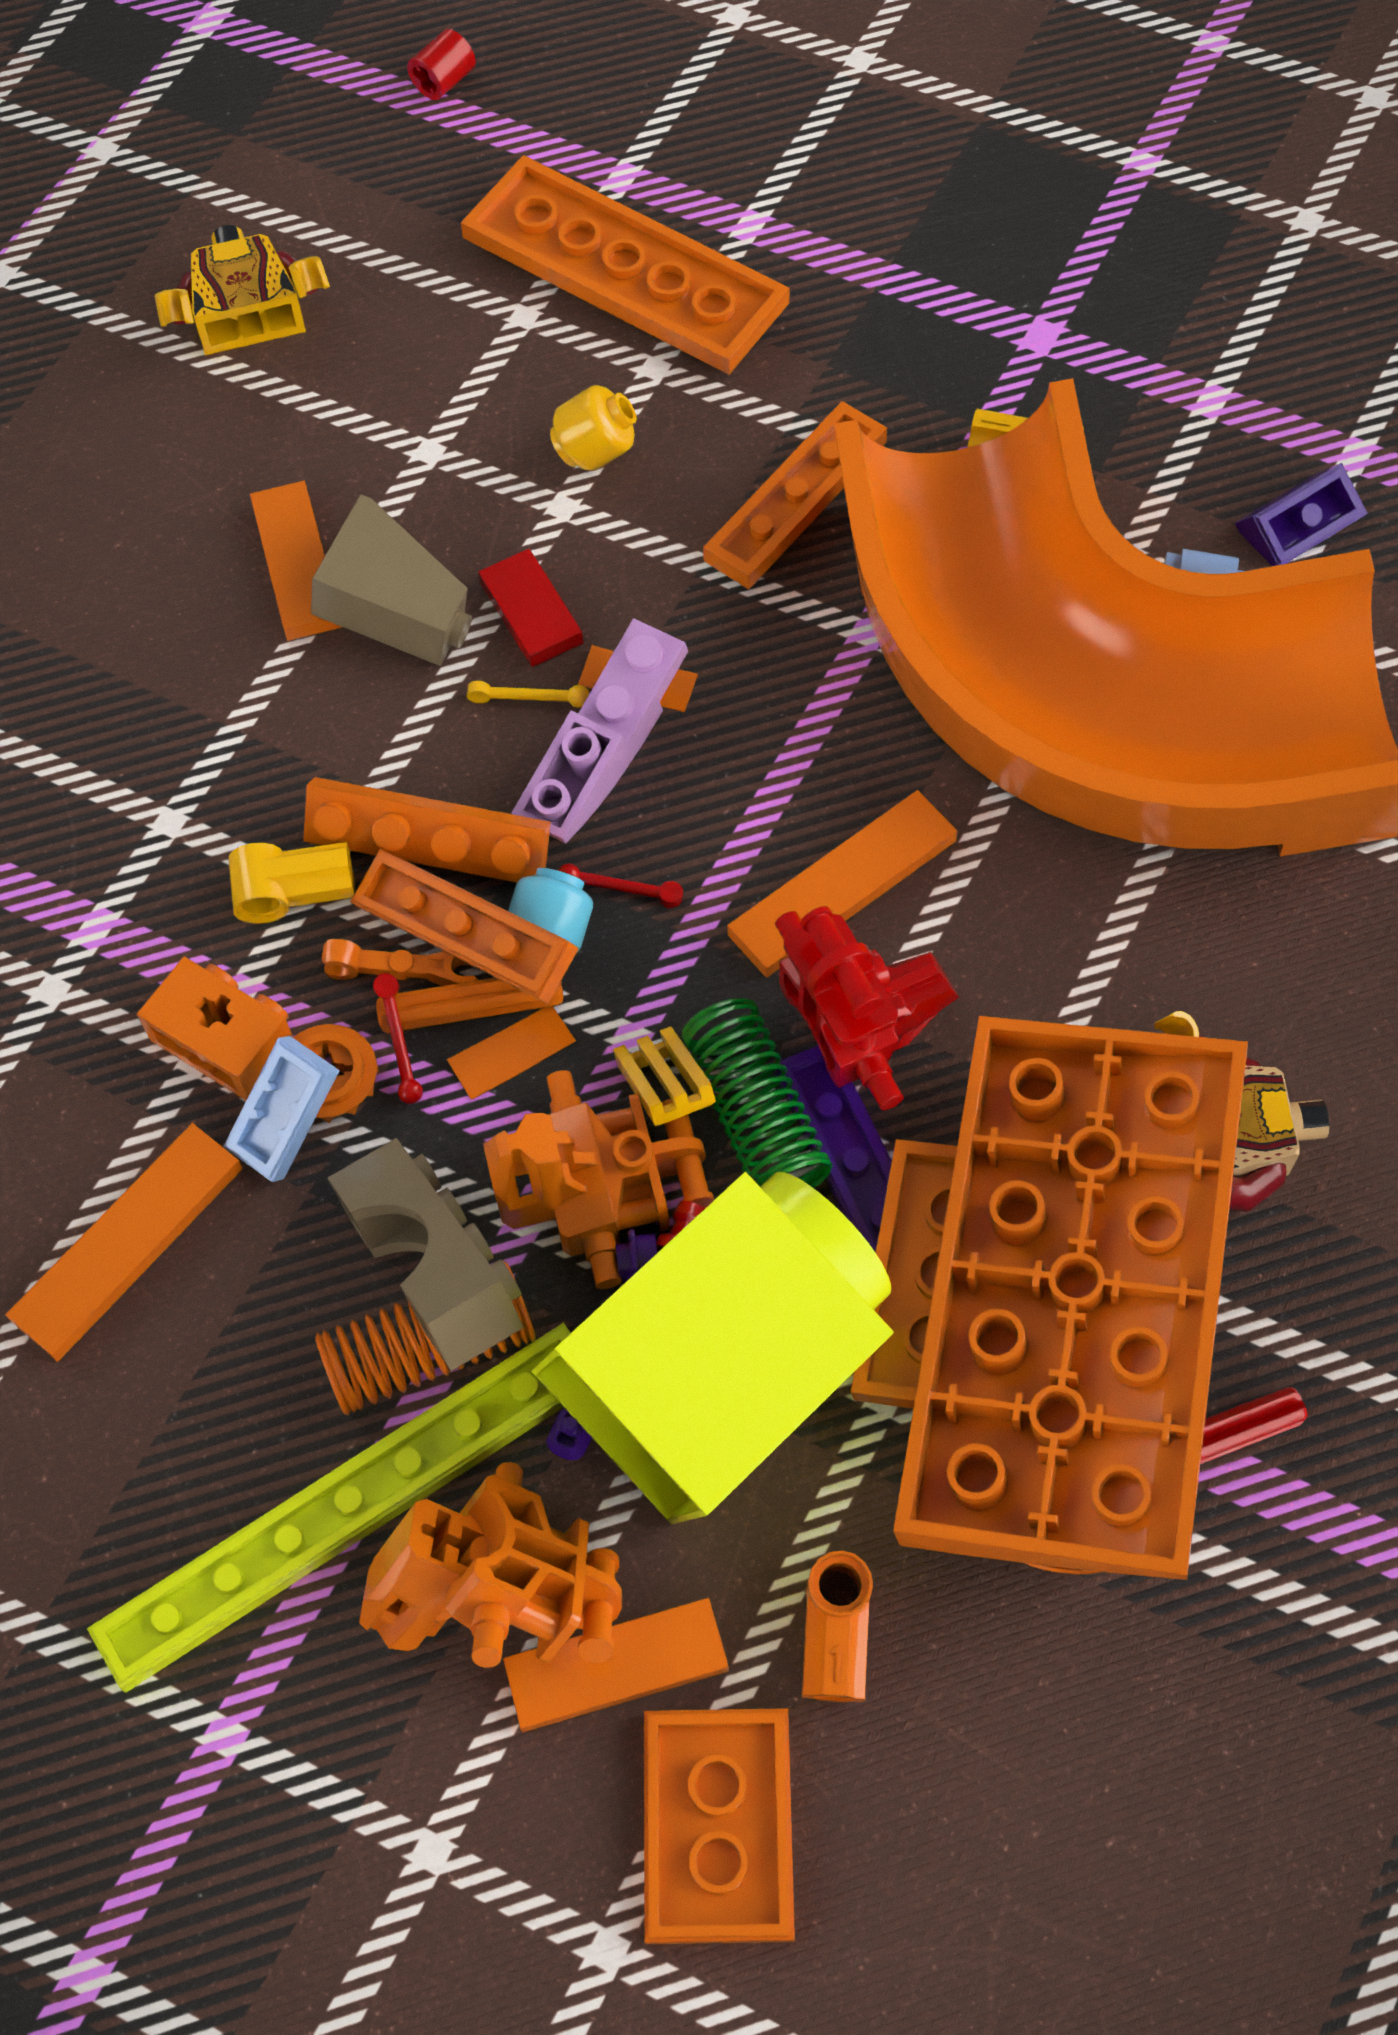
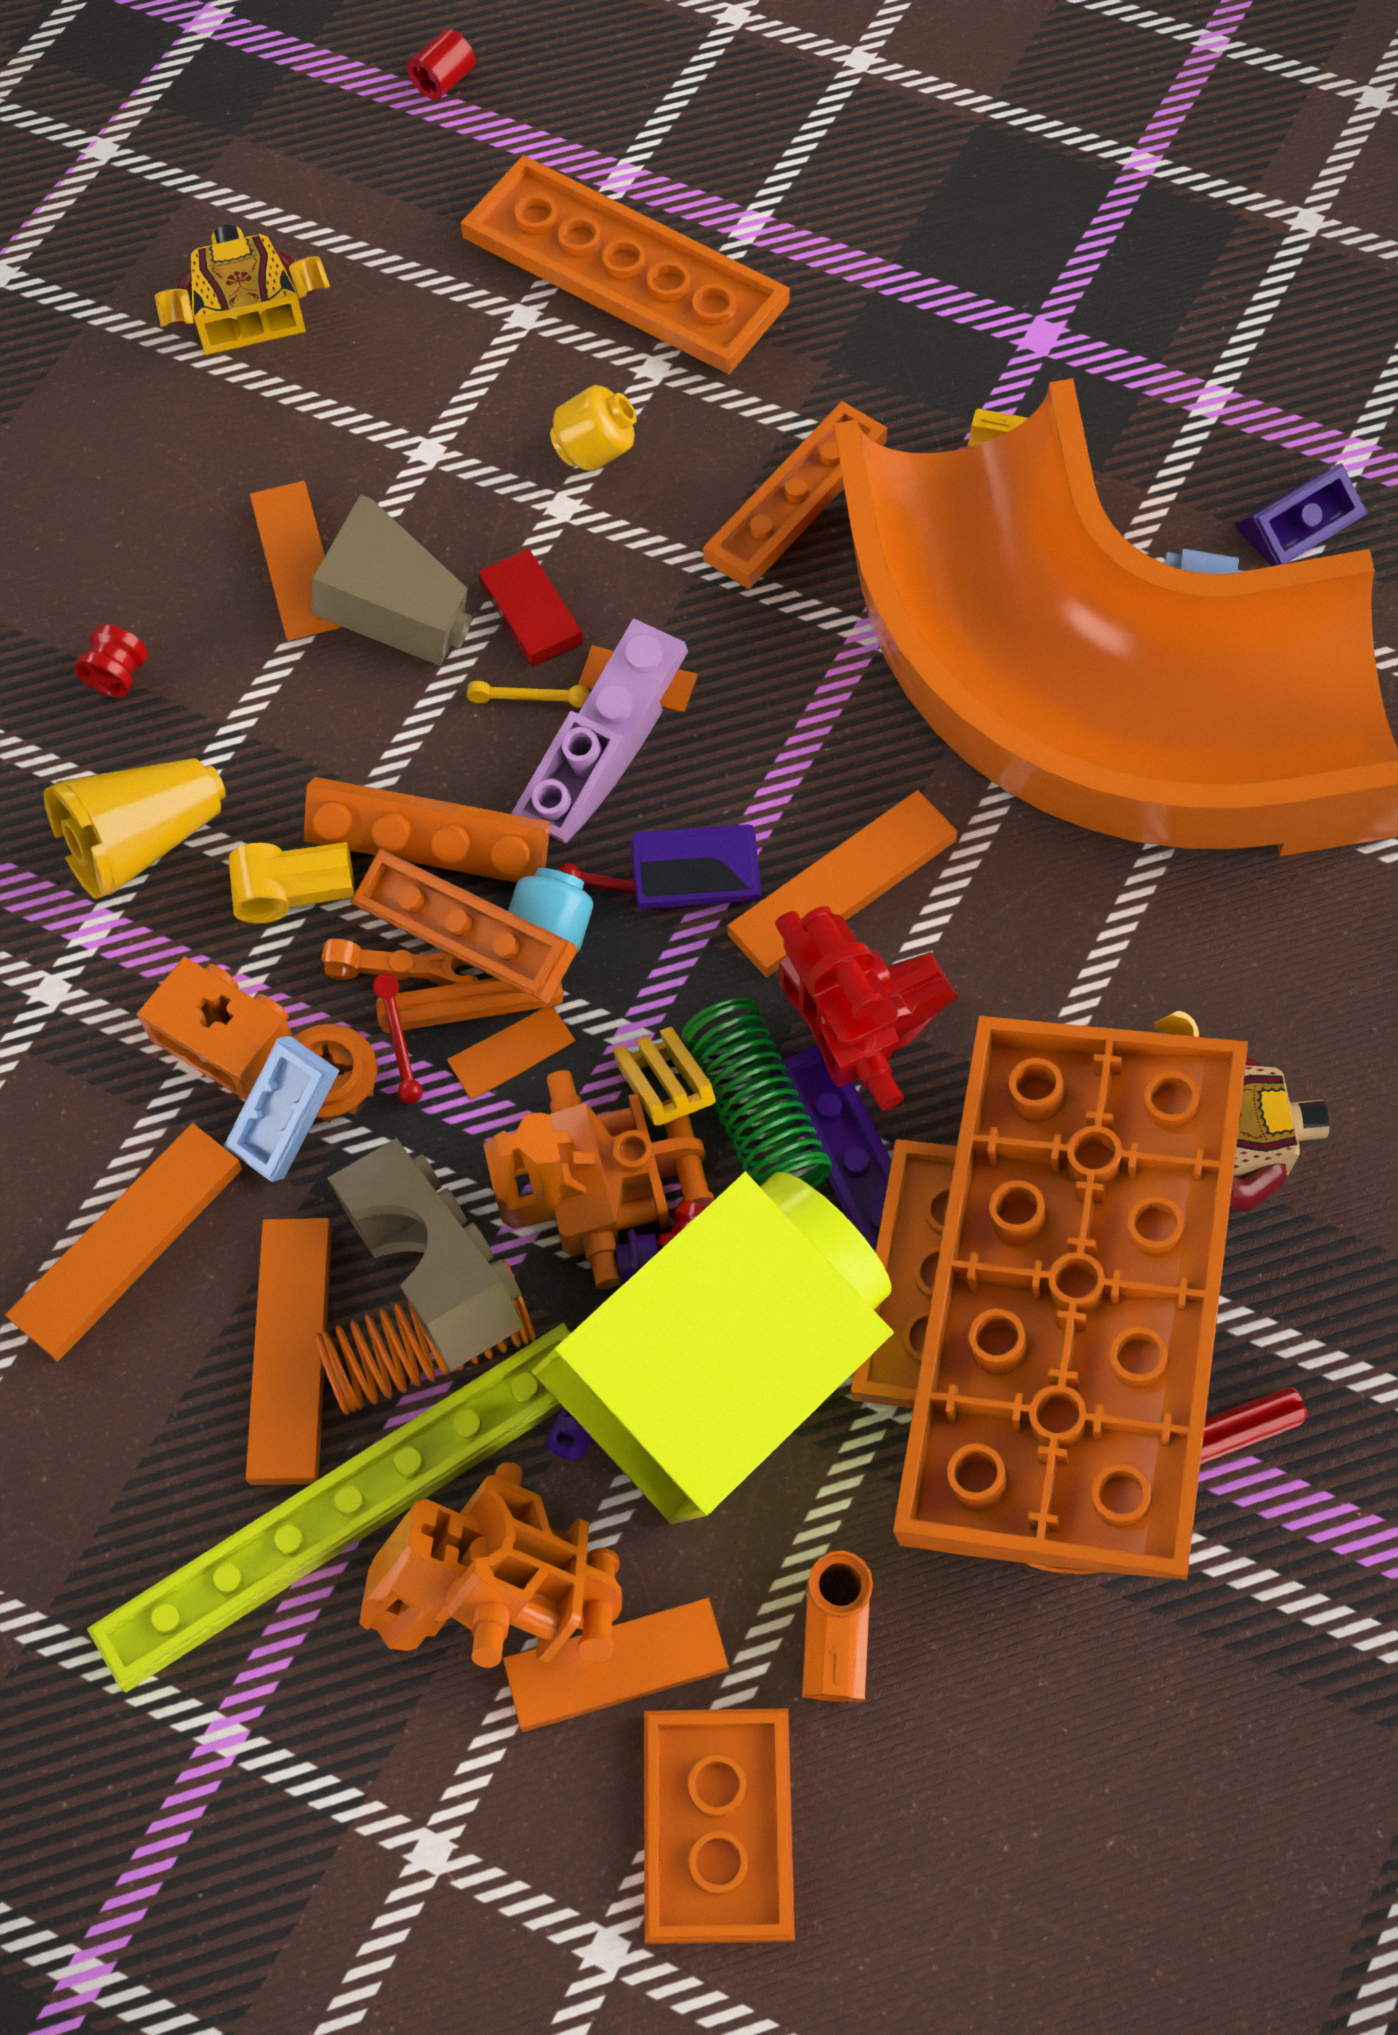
(111, 660): none -> red wheel
(130, 818): none -> yellow cone
(286, 1361): none -> orange tile
(695, 866): none -> dark purple slope

